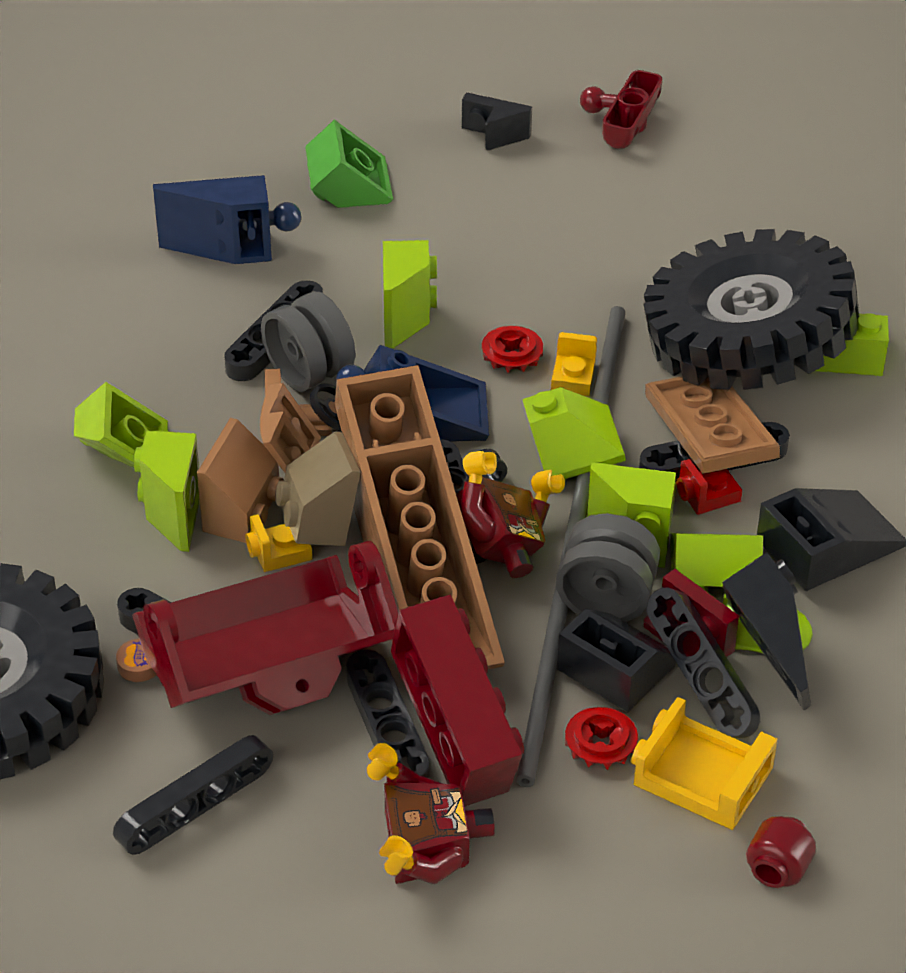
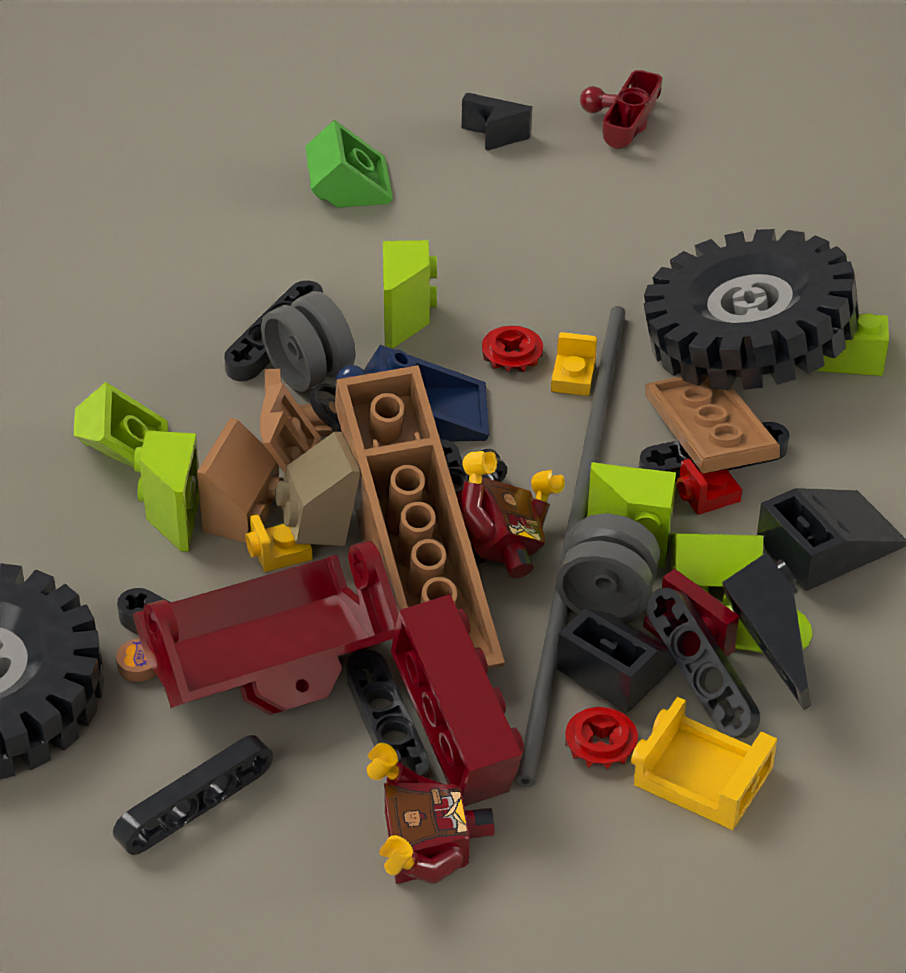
(221, 218): dark blue slope -> none
(572, 432): lime slope -> none
(780, 851): dark red head -> none

